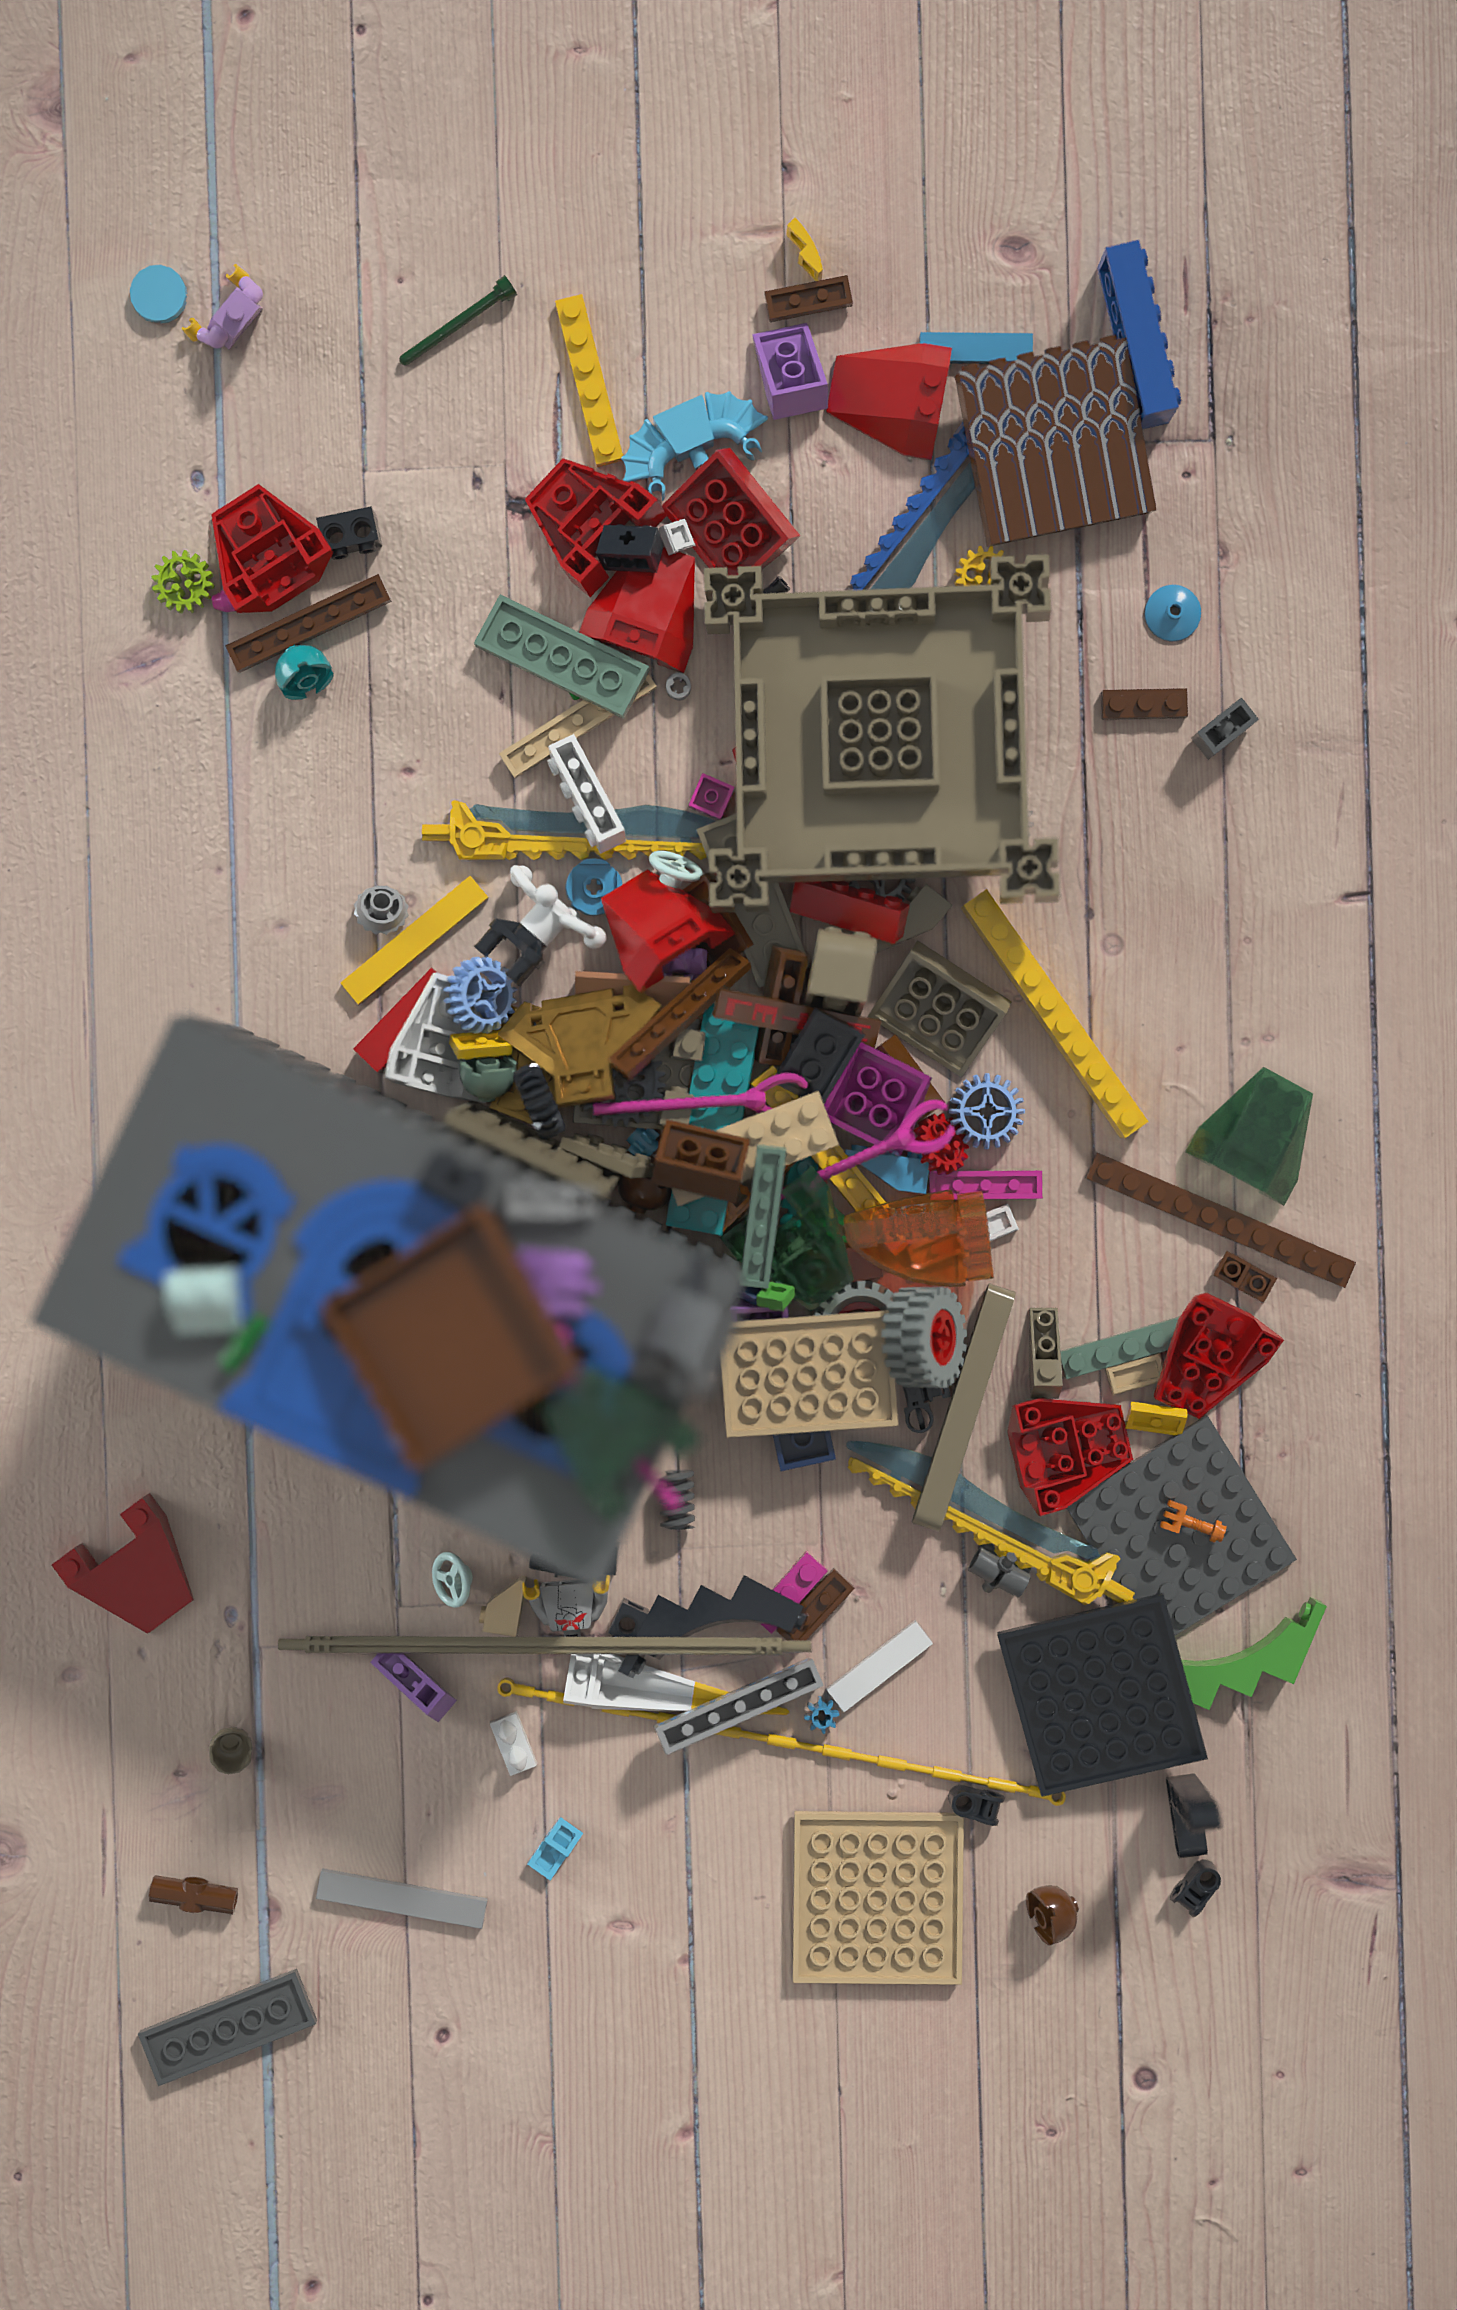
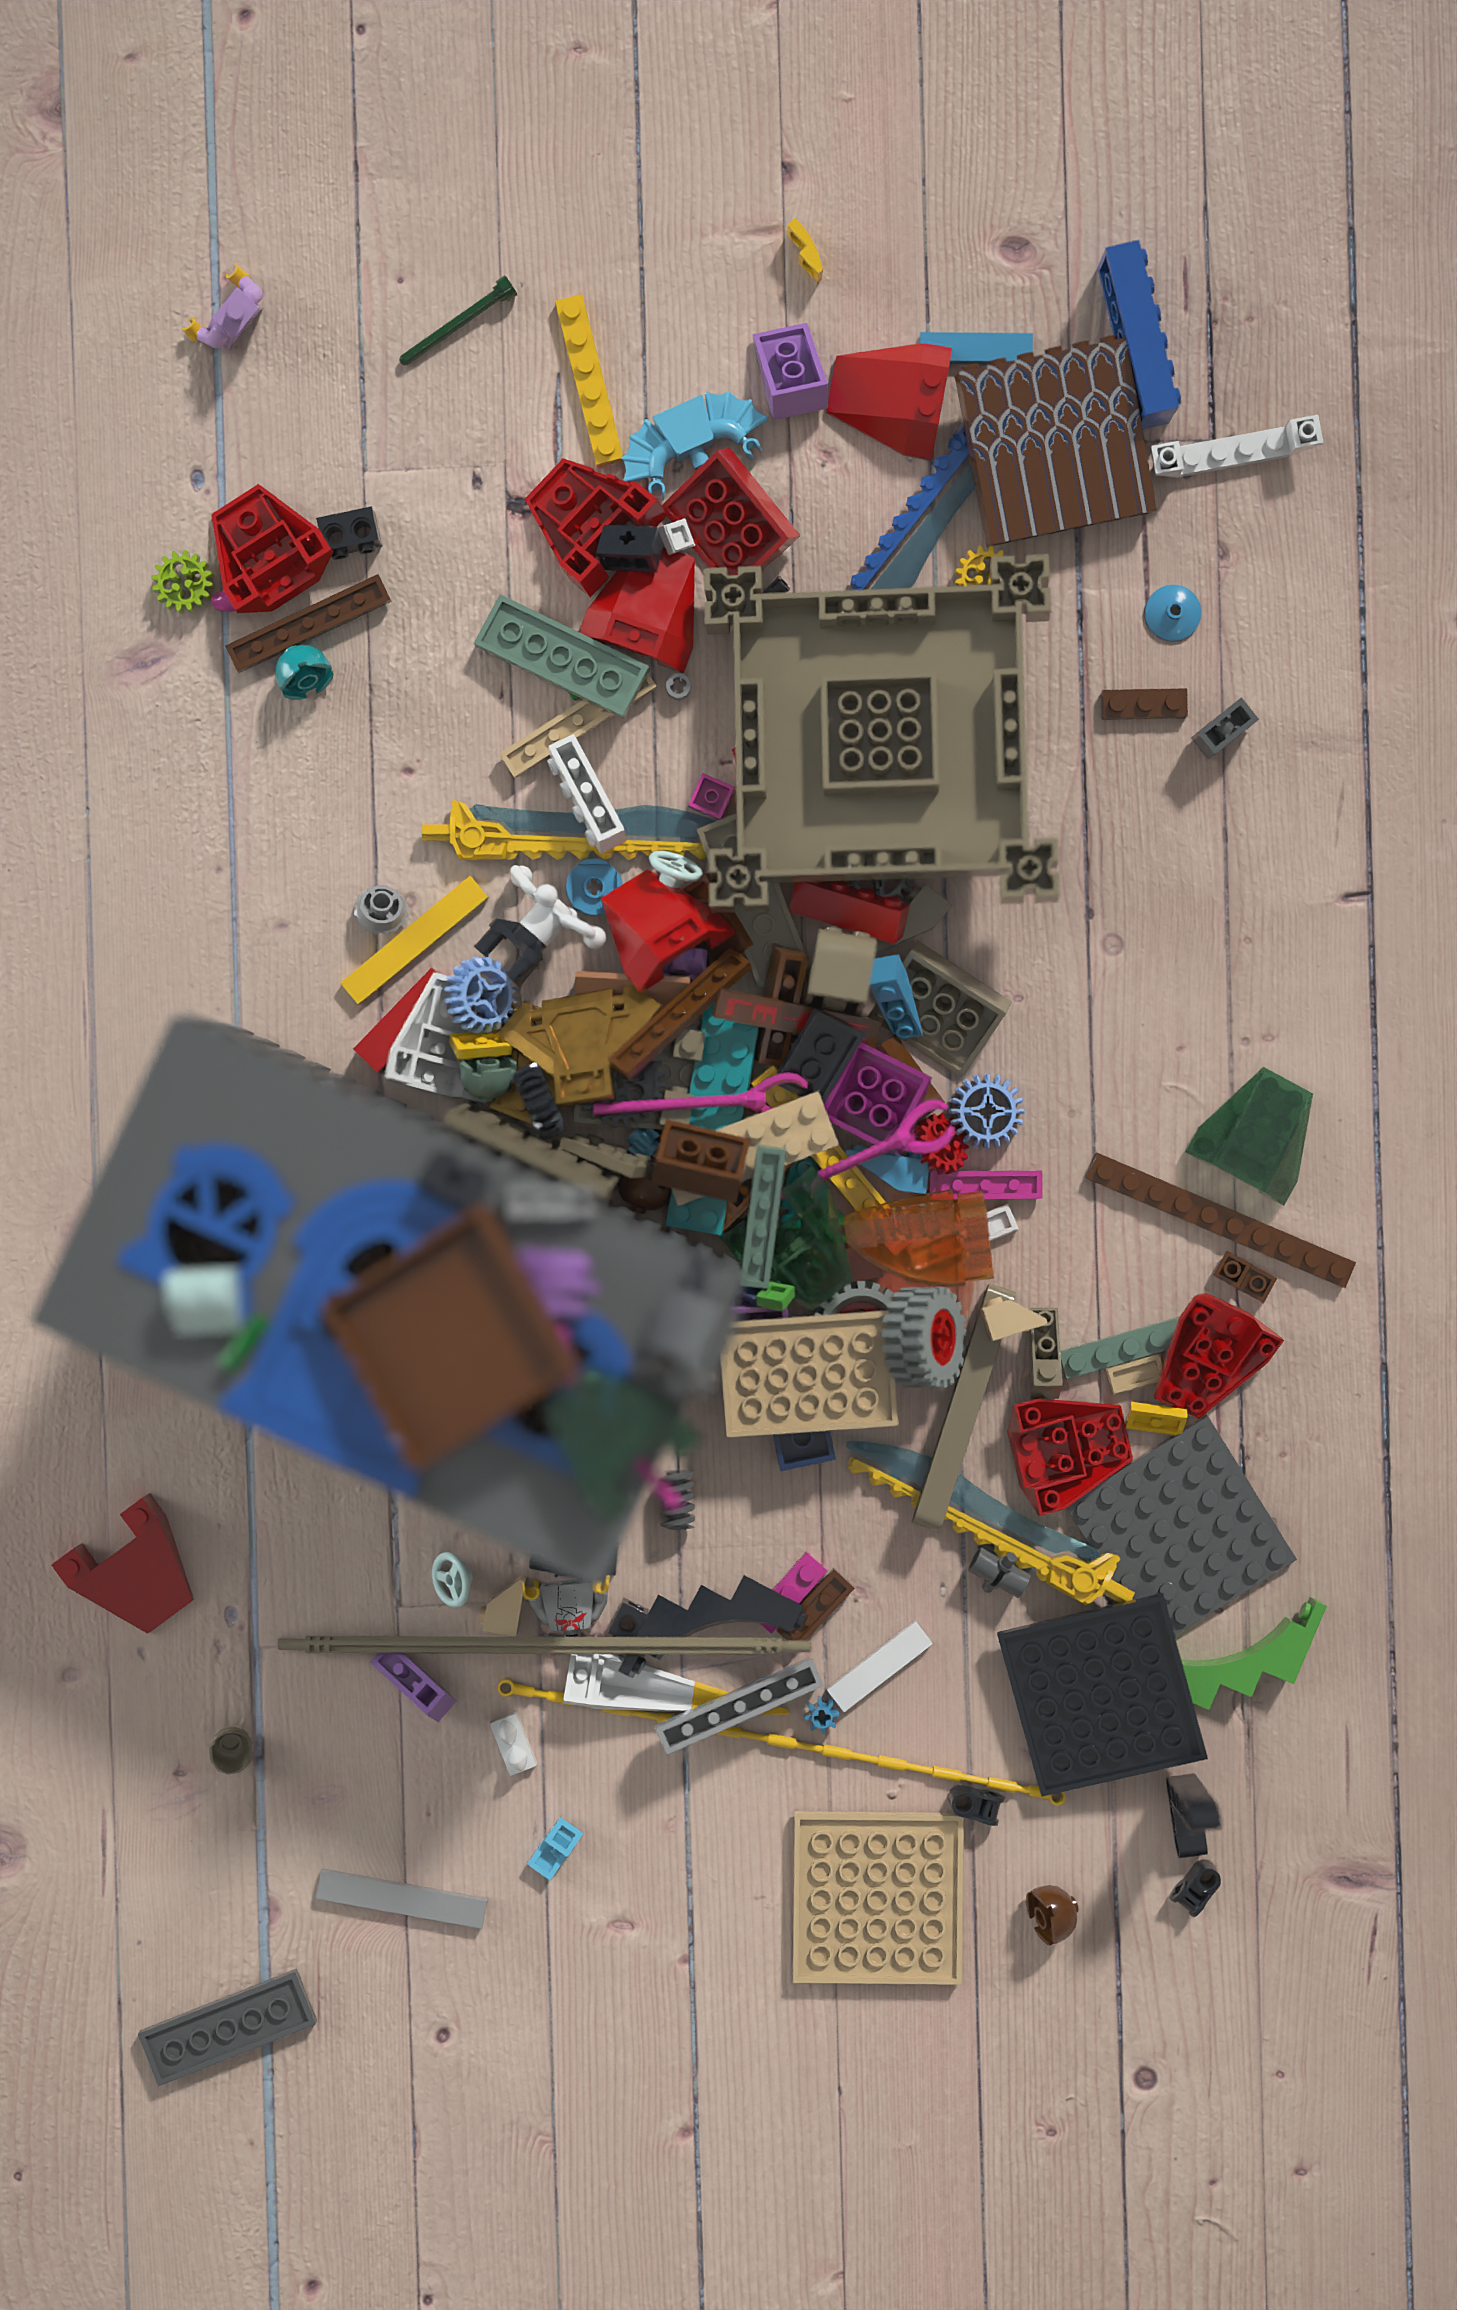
(158, 294): medium azure tile -> none
(193, 1894): reddish brown piece -> none
(808, 298): reddish brown plate -> none
(894, 996): none -> dark azure slope
(915, 1400): black piece -> none
(1008, 1318): none -> tan slope
(1054, 1014): yellow brick -> none
(1215, 1531): orange hinge -> none
(1238, 450): none -> white slope

